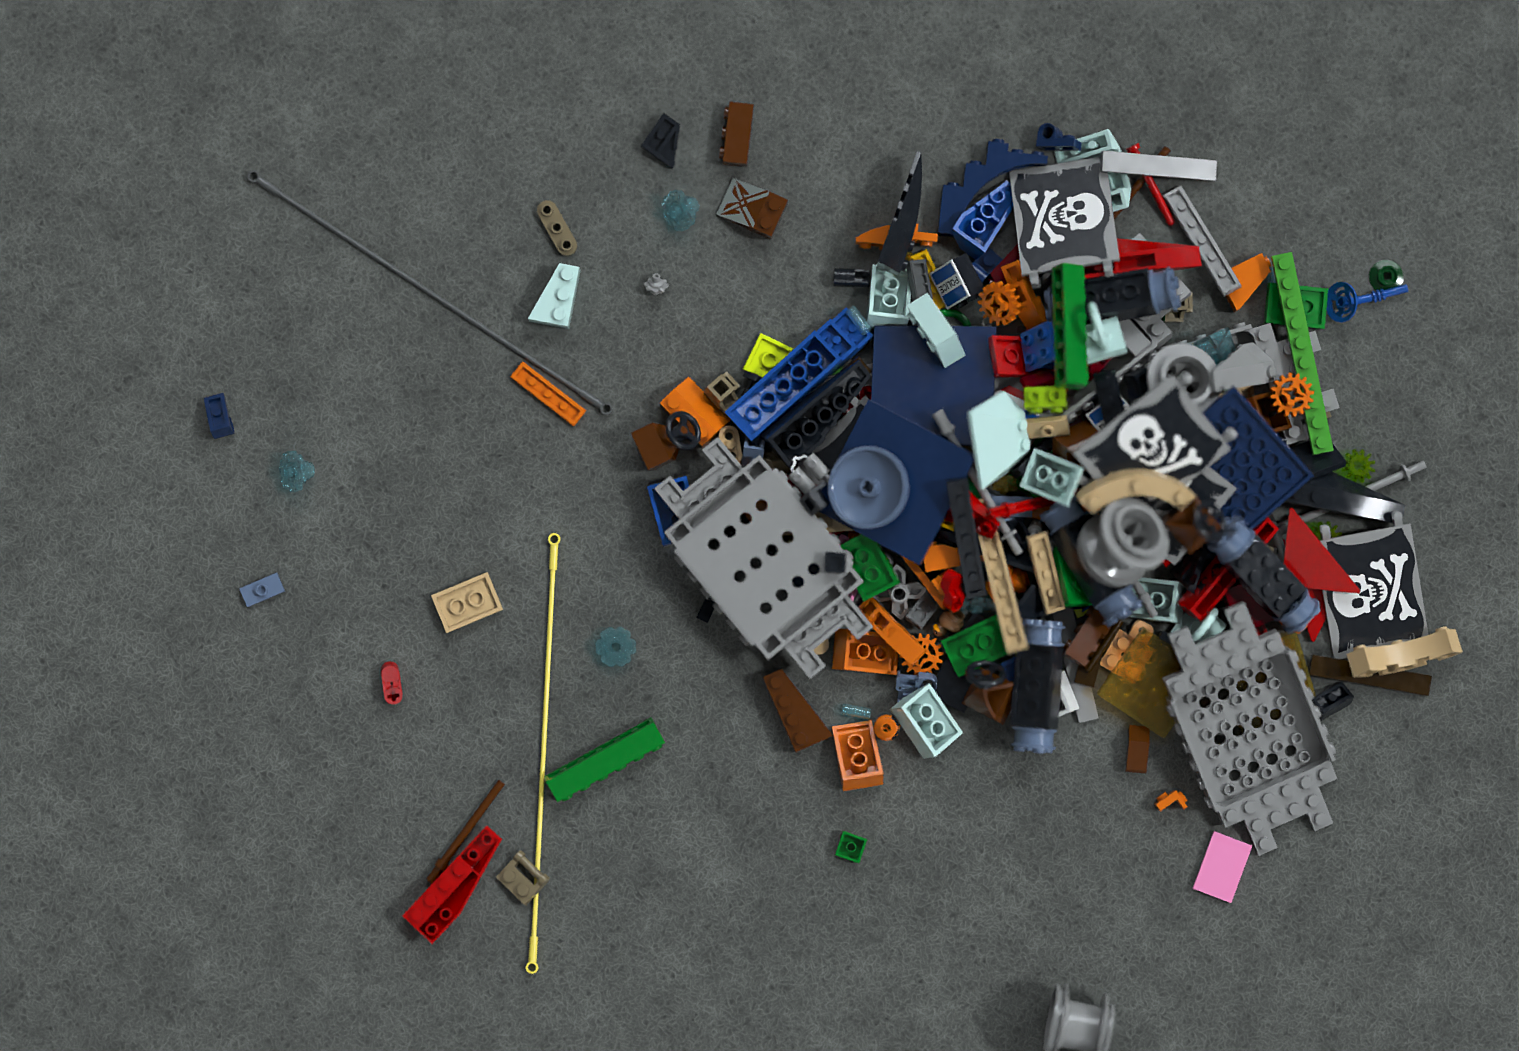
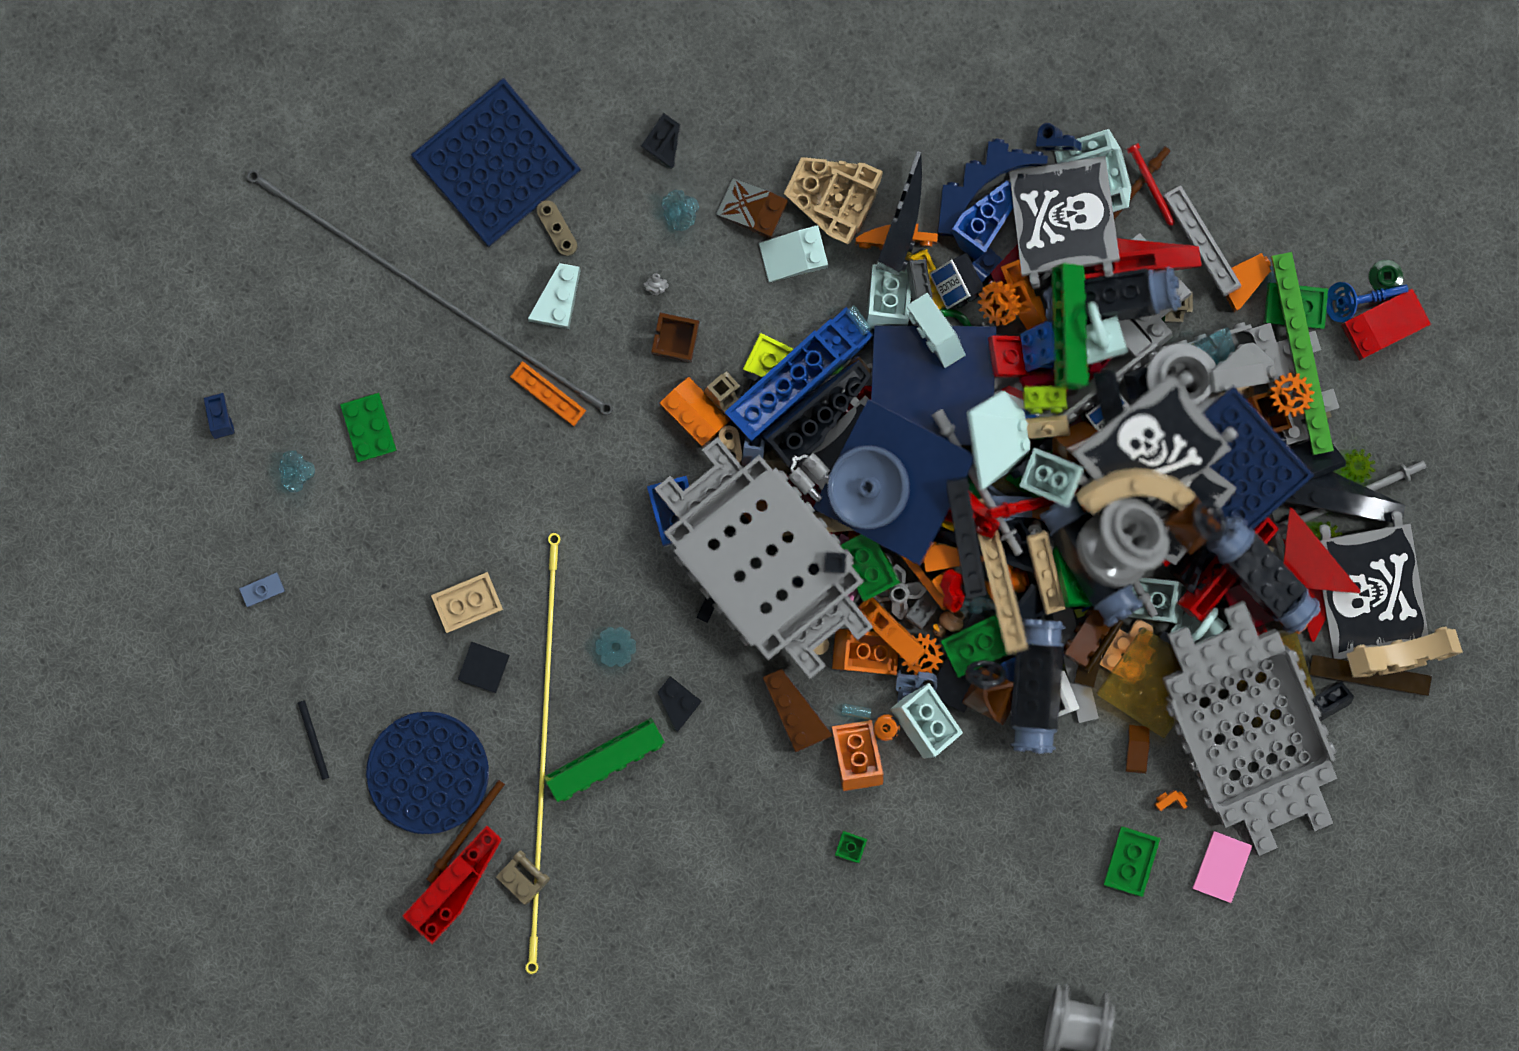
(313, 740): none -> black bar
(368, 427): none -> green plate
(391, 673): red piece -> none
(427, 772): none -> dark blue tile
(483, 667): none -> black tile
(496, 162): none -> dark blue tile
(662, 443): reddish brown piece -> none
(676, 337): none -> reddish brown piece
(678, 702): none -> black wing
(737, 134): reddish brown brick -> none
(793, 254): none -> light aqua slope
(815, 500): black panel -> none
(834, 194): none -> tan wedge
(847, 276): black hinge -> none
(1005, 484): clear yellow plant -> none
(1131, 861): none -> green plate
(1158, 166): tile -> none
(1385, 324): none -> red slope

